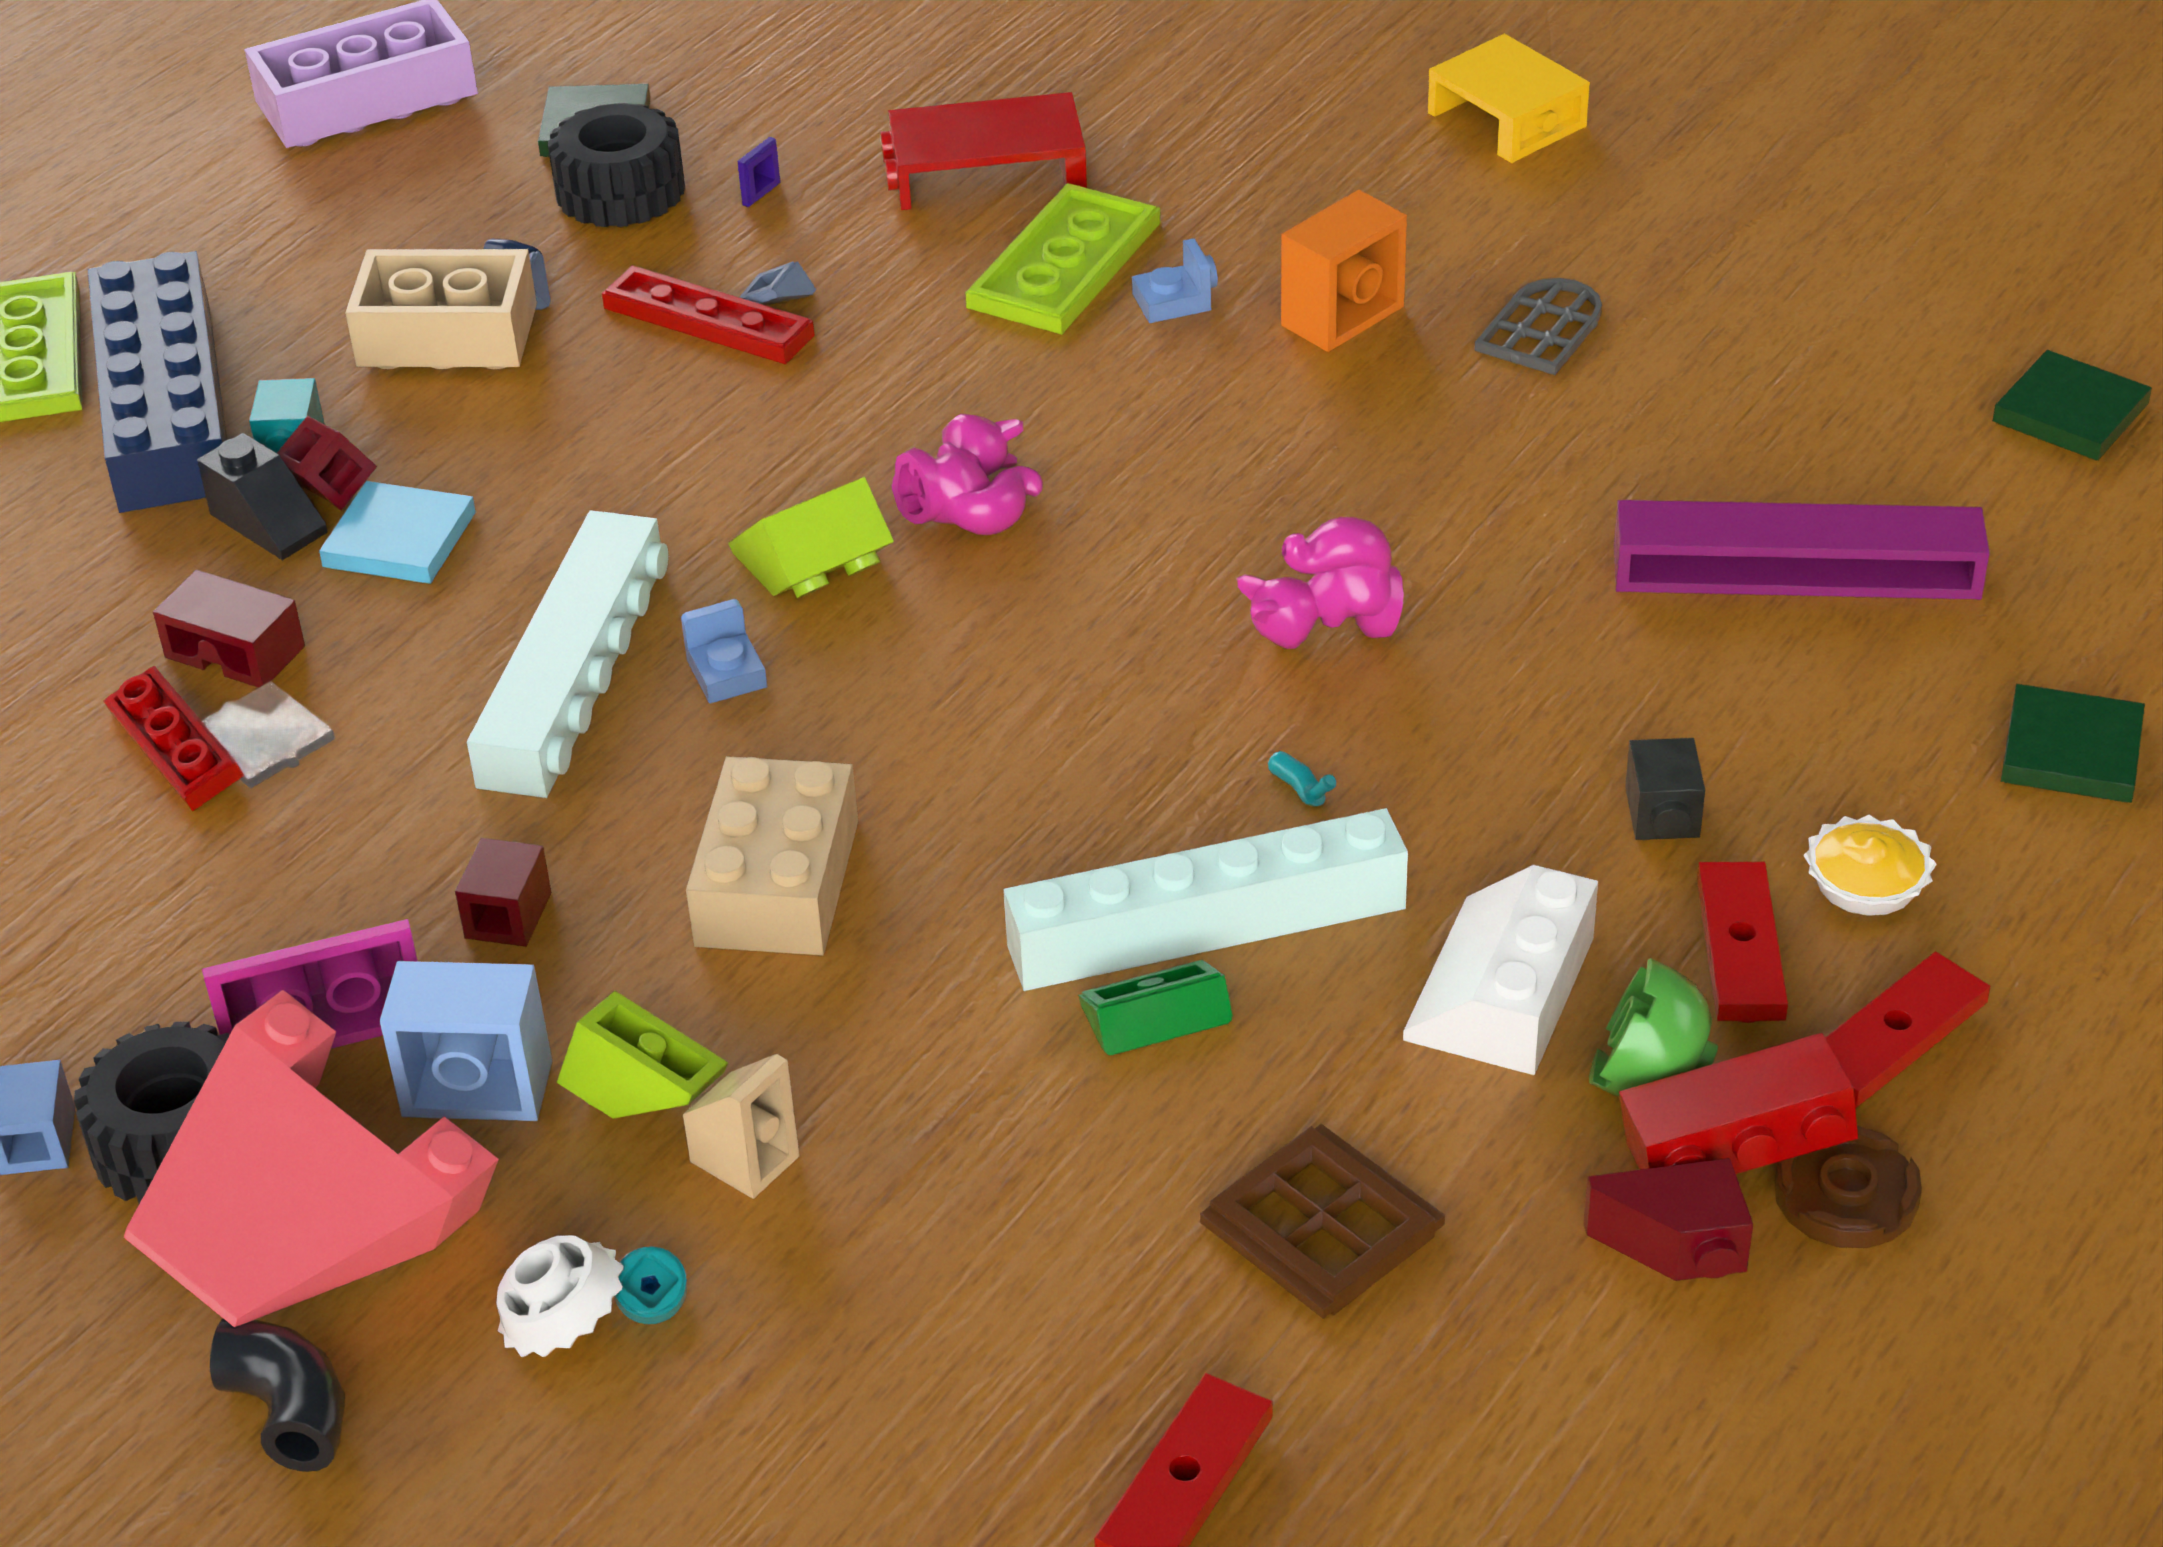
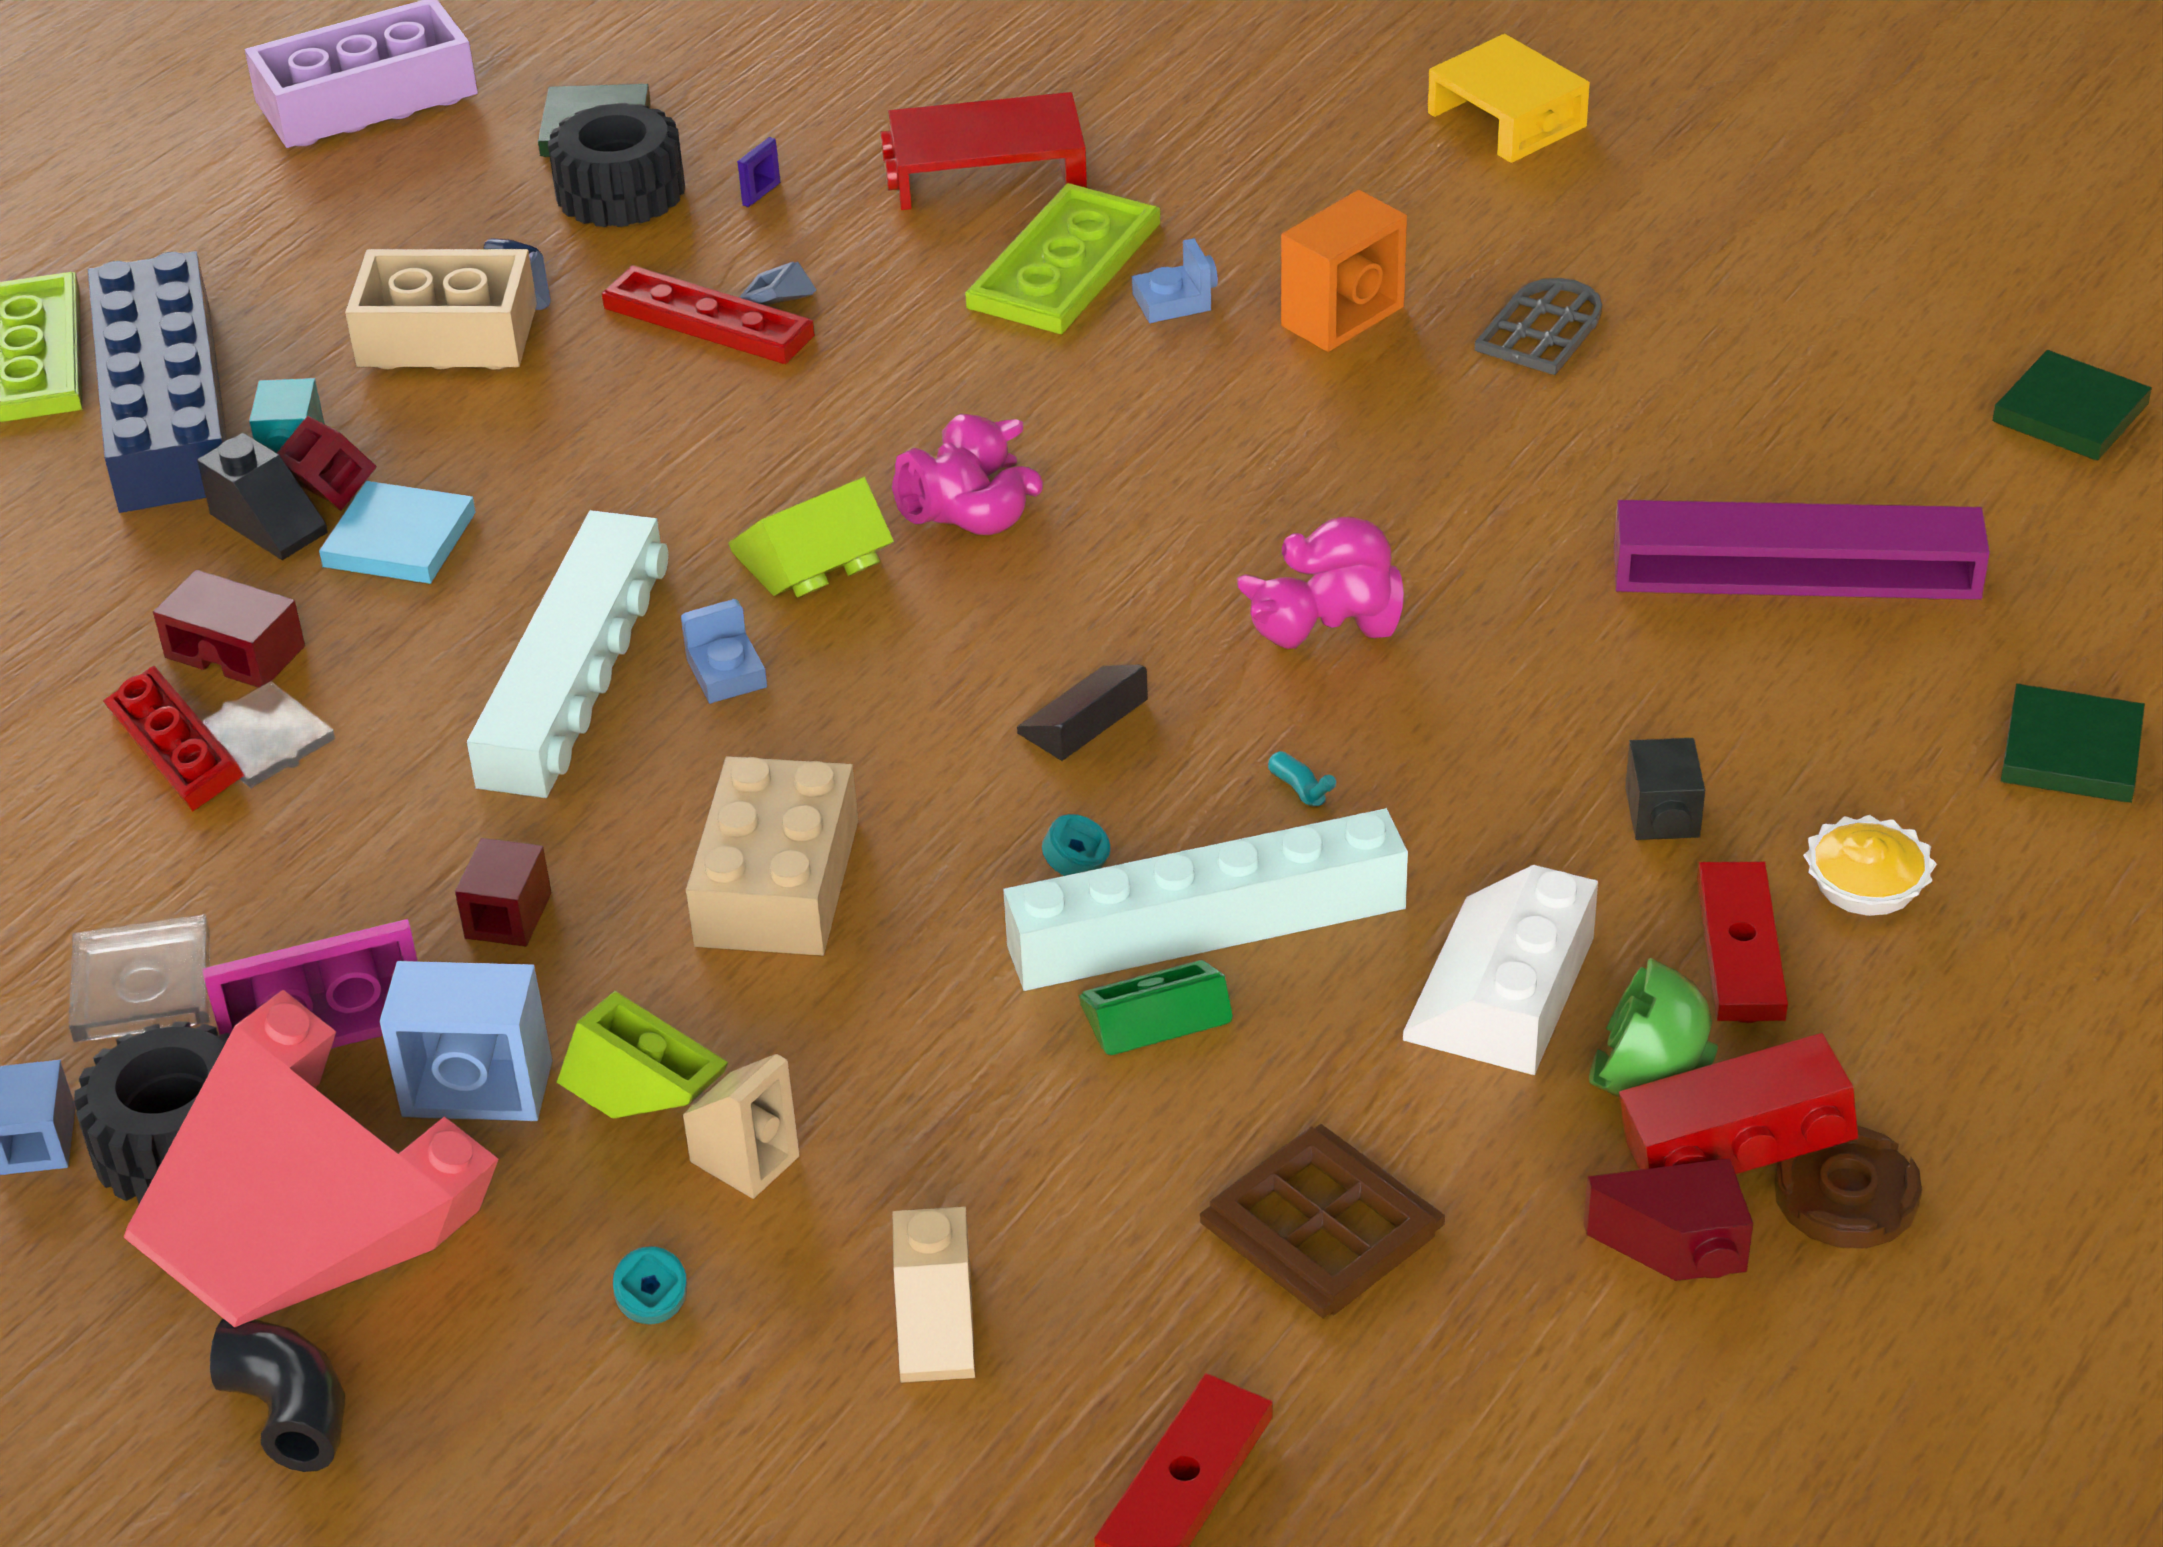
(139, 977): none -> clear tile
(556, 1294): white piece -> none
(933, 1294): none -> slope
(1075, 845): none -> teal tile
(1086, 709): none -> black slope
(1905, 1022): red tile -> none

